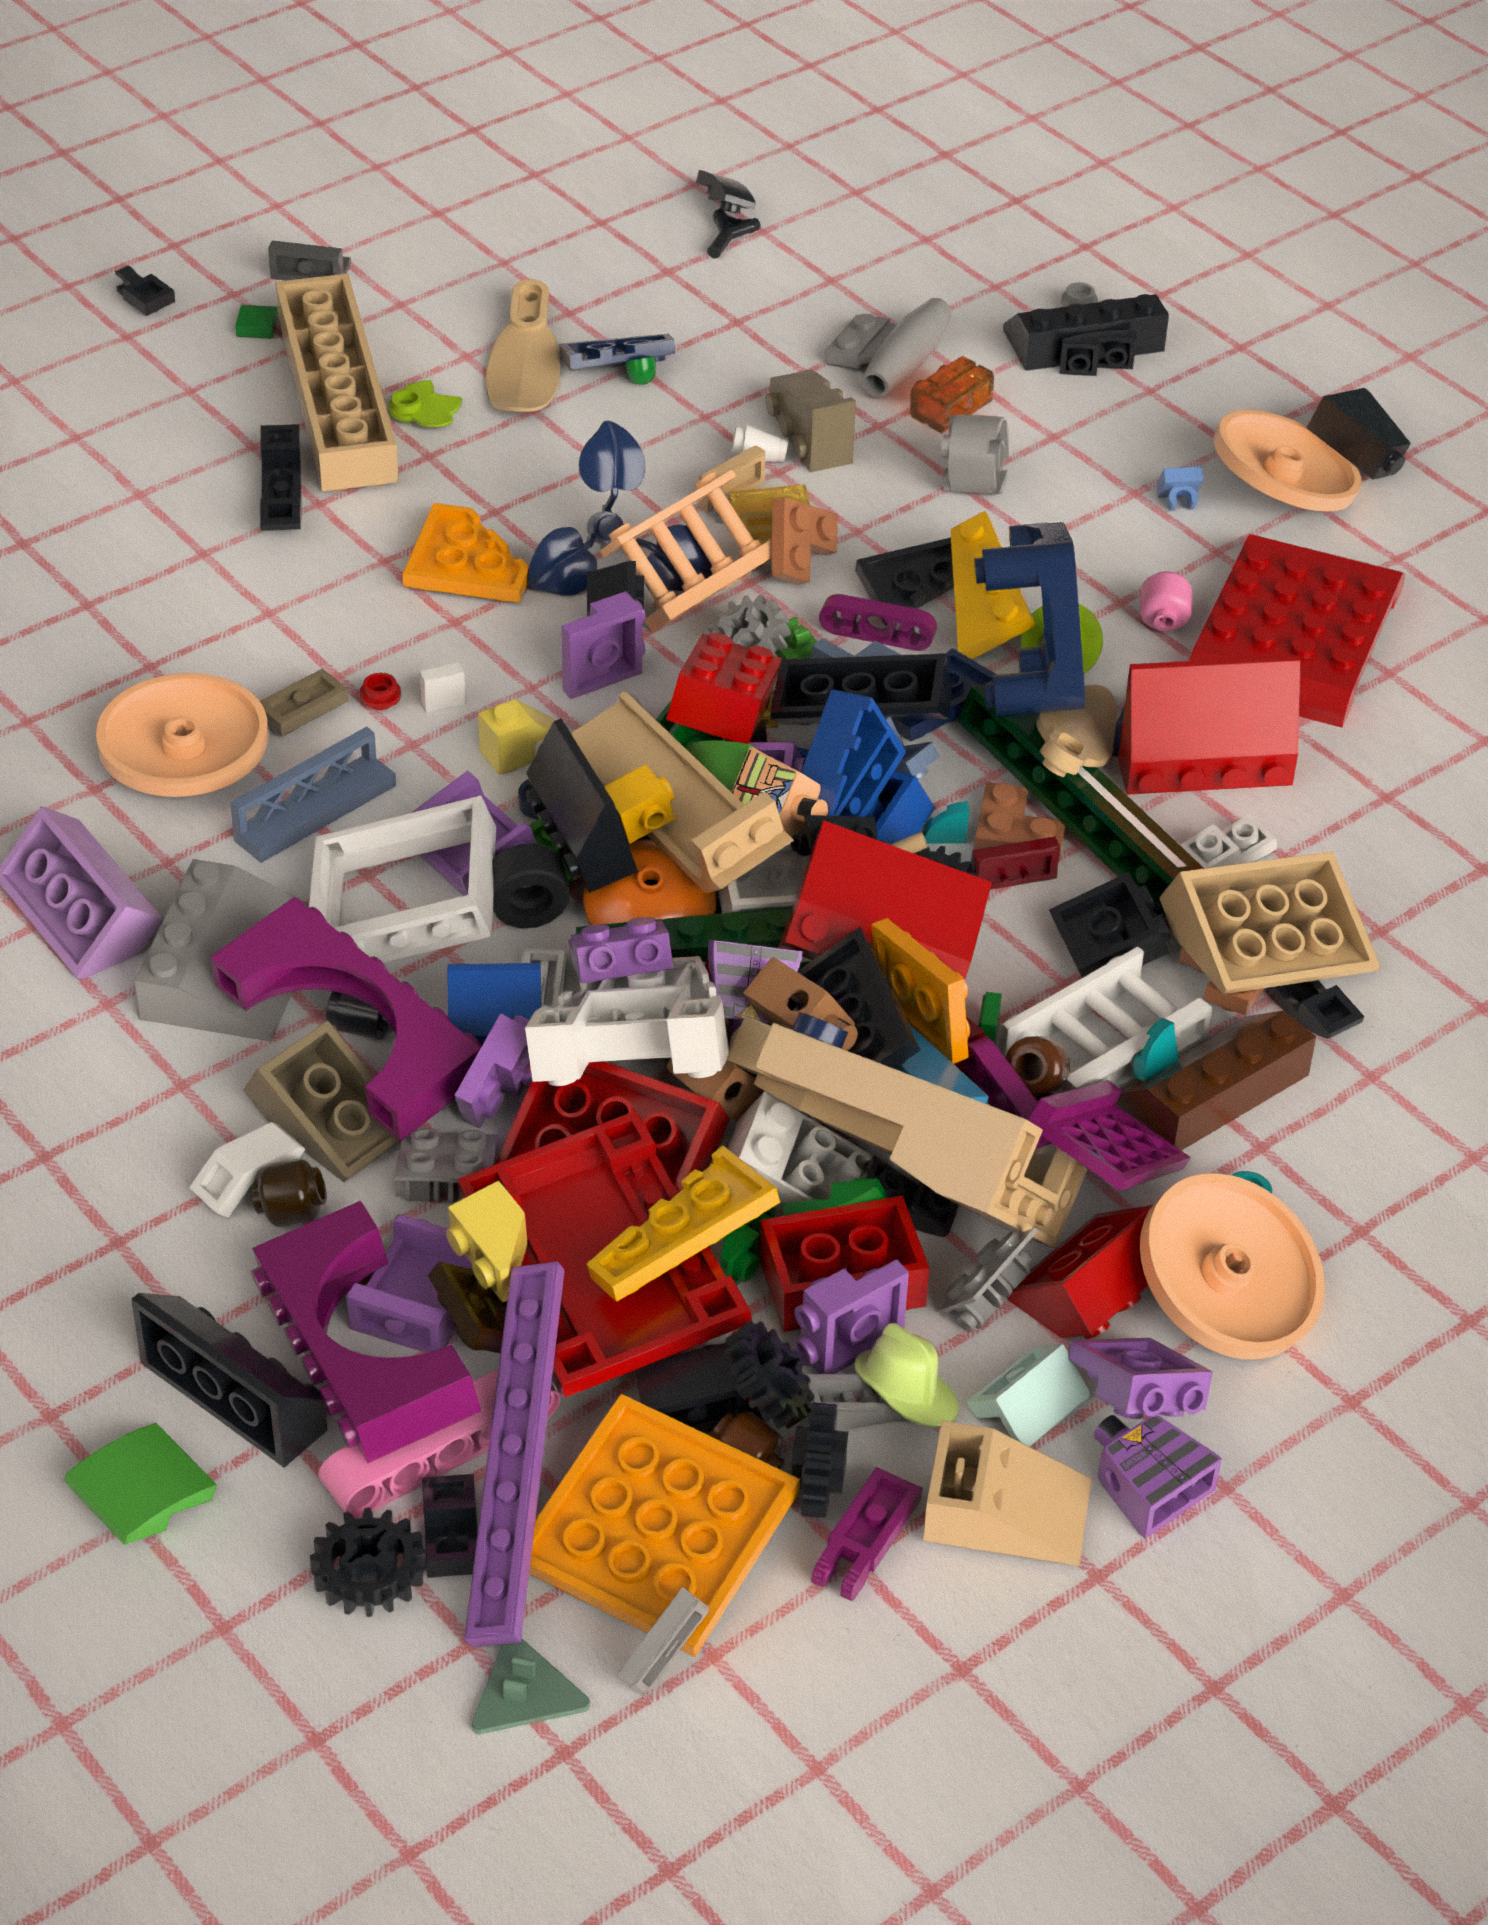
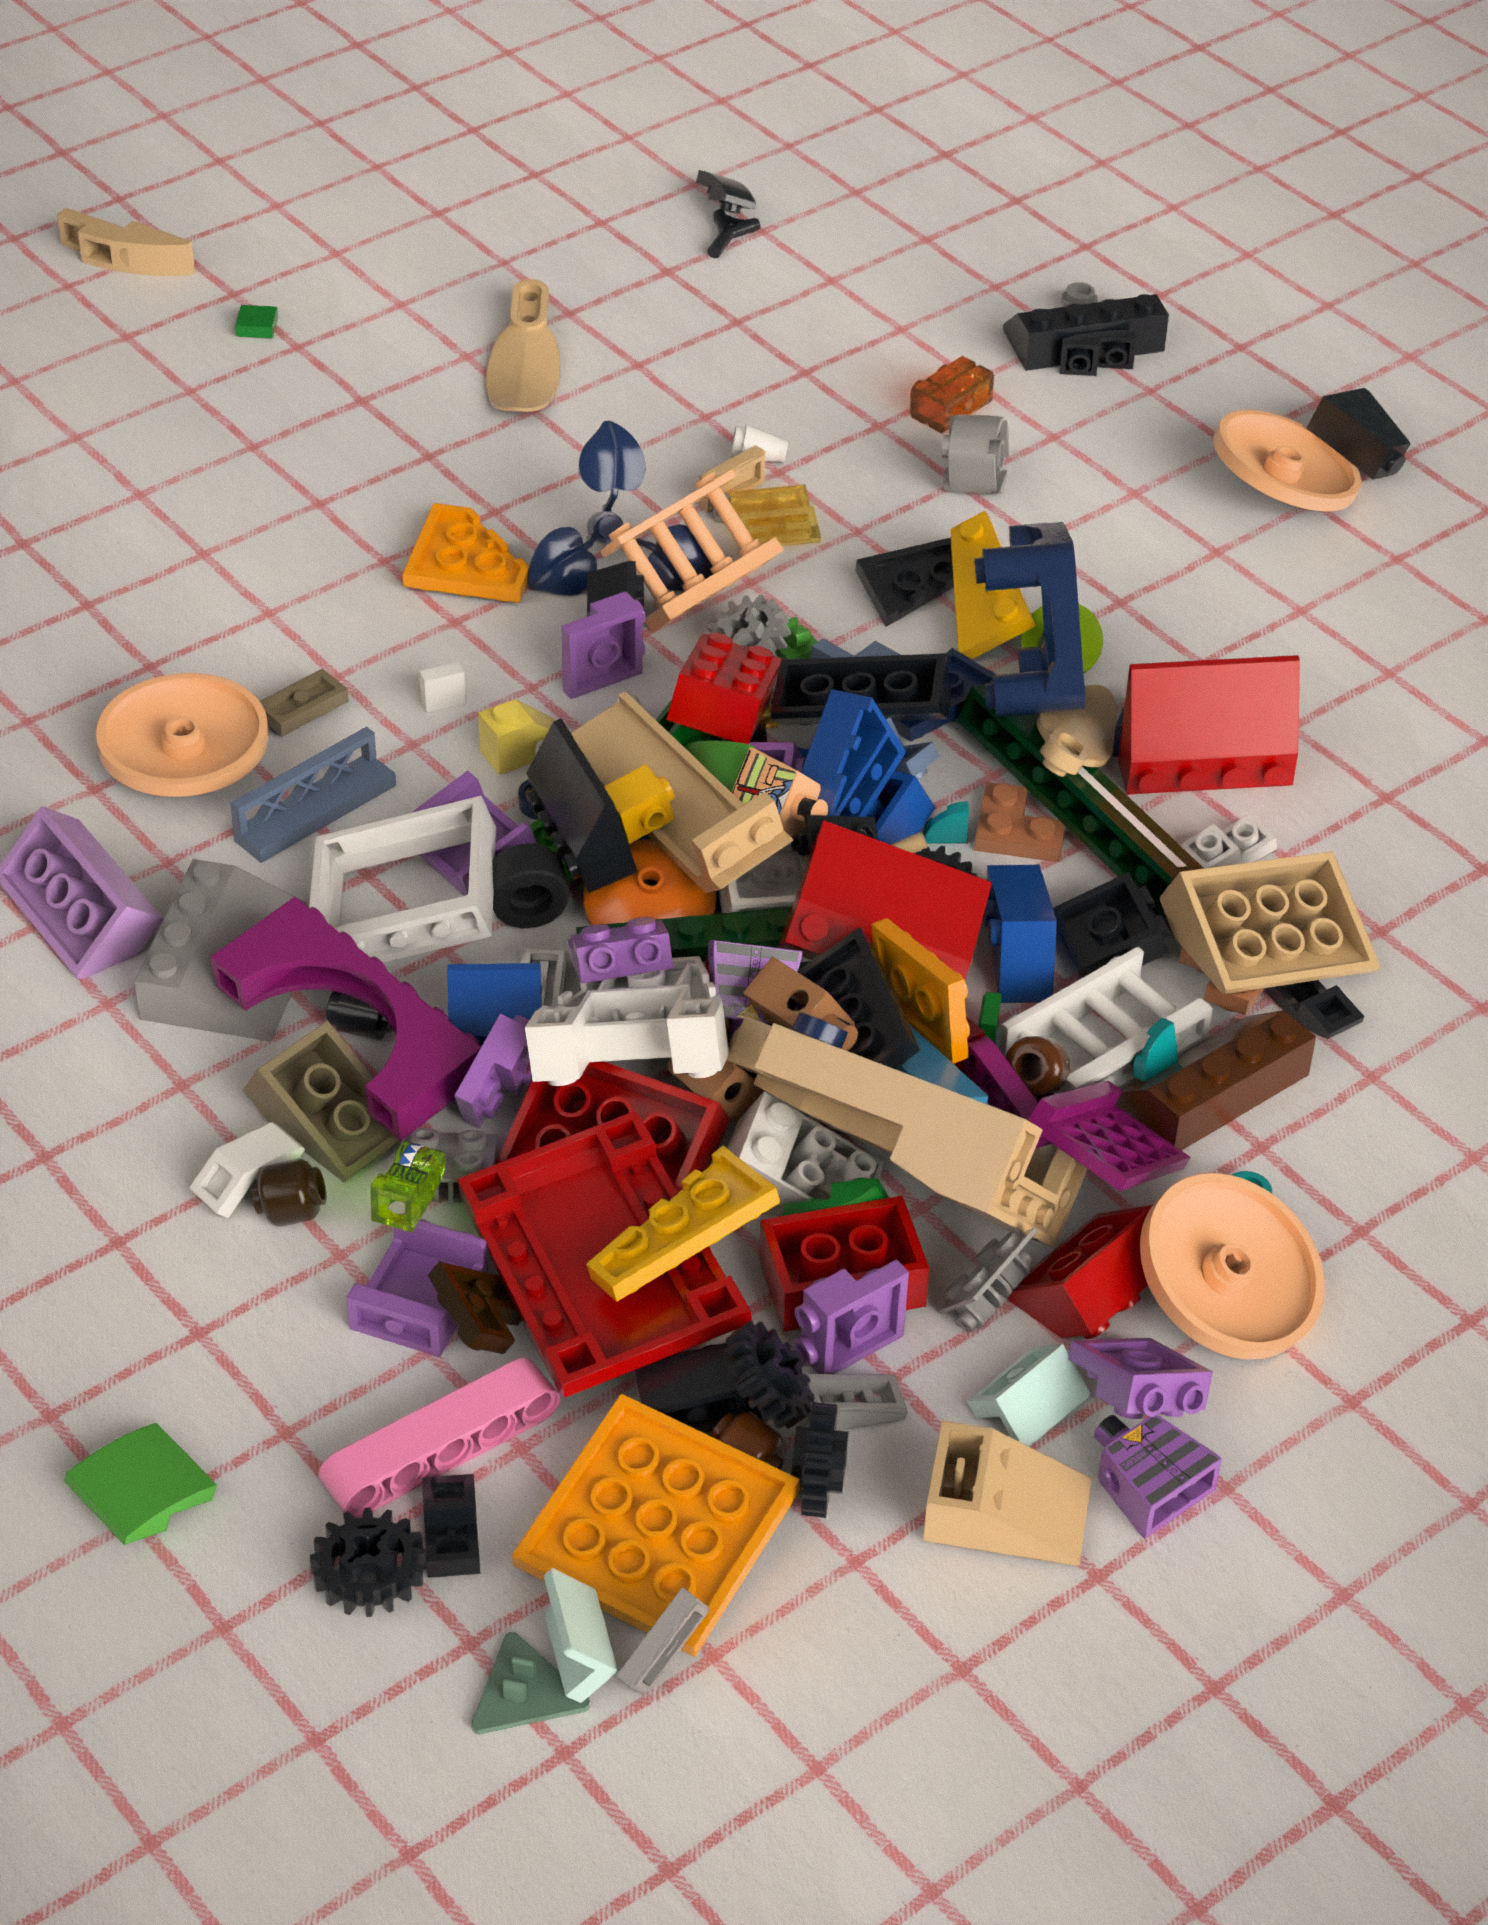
(125, 249): none -> tan slope
(144, 293): black plate -> none
(228, 1376): black slope -> none
(280, 477): black slope -> none
(303, 261): dark grey panel -> none
(336, 383): tan brick -> none
(379, 1398): magenta arch -> none
(380, 691): red plate -> none
(409, 1180): none -> clear neon green leg
(423, 406): lime plate -> none
(491, 1234): light yellow slope -> none
(515, 1456): medium lavender tile -> none
(578, 1635): none -> light aqua panel
(616, 351): wing -> none
(641, 370): green hinge -> none
(741, 1249): green slope -> none
(797, 532): nougat plate -> none
(813, 418): dark tan wedge -> none
(867, 1530): magenta hinge -> none
(888, 348): light grey plate -> none
(904, 637): magenta beam -> none
(906, 1376): yellowish green piece -> none
(927, 1209): black slope -> none
(1017, 862): dark red plate -> none
(1021, 933): none -> blue wedge
(1165, 599): bright pink head -> none
(1178, 483): medium blue tile -> none
(1303, 605): red slope -> none

